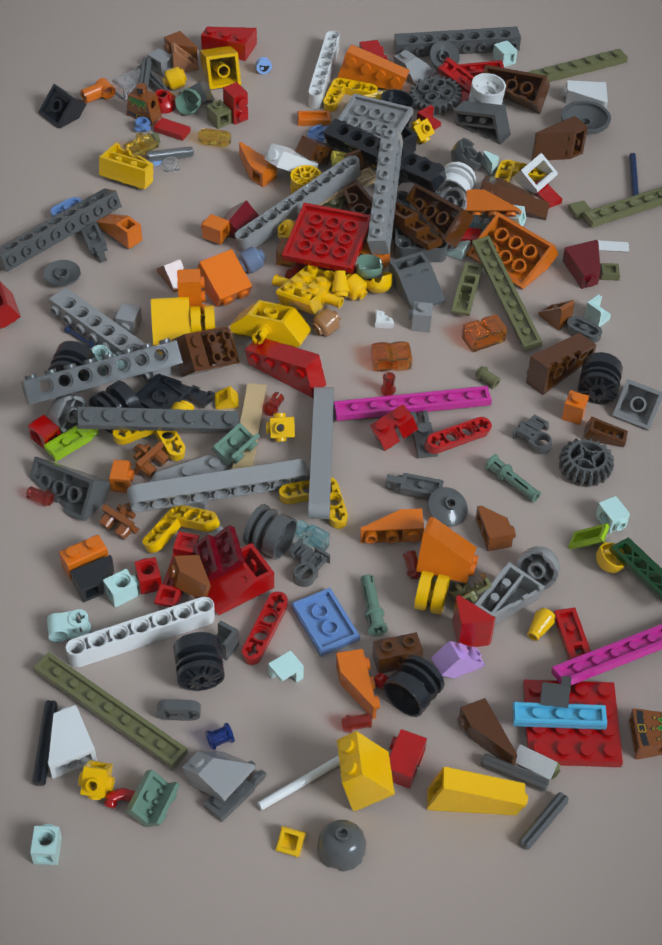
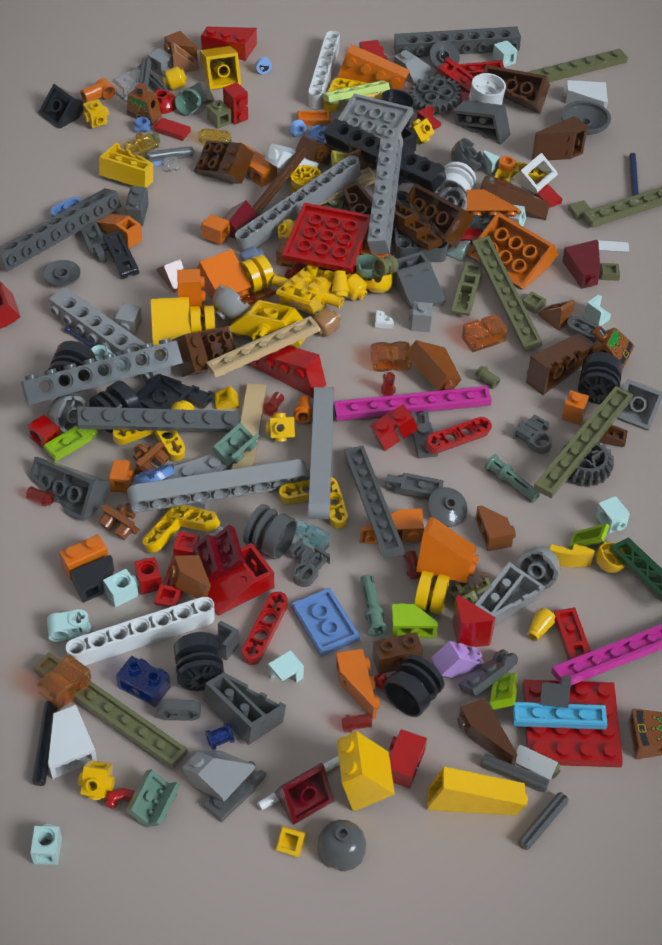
(64, 681): none -> clear orange brick
(95, 113): none -> yellow brick
(120, 254): none -> black plate
(137, 203): none -> dark grey brick
(143, 680): none -> clear blue brick
(155, 474): none -> medium blue tile
(224, 161): none -> reddish brown slope
(228, 303): none -> light grey cylinder
(242, 708): none -> dark grey wedge
(258, 272): none -> yellow wheel
(261, 295): none -> clear red piece
(263, 346): none -> tan plate
(280, 179): none -> reddish brown axle
(297, 128): none -> light blue tile
(303, 411): none -> orange cone
(305, 794): none -> dark red slope
(334, 96): none -> yellowish green plate
(374, 502): none -> dark grey plate
(385, 265): none -> olive wheel
(411, 619): none -> lime slope
(434, 364): none -> dark orange slope
(489, 673): none -> dark grey hinge
(504, 691): none -> lime plate
(506, 163): none -> orange tile
(533, 302): none -> olive tile
(577, 557): none -> yellow slope
(583, 442): none -> olive plate
(612, 342): none -> dark orange torso

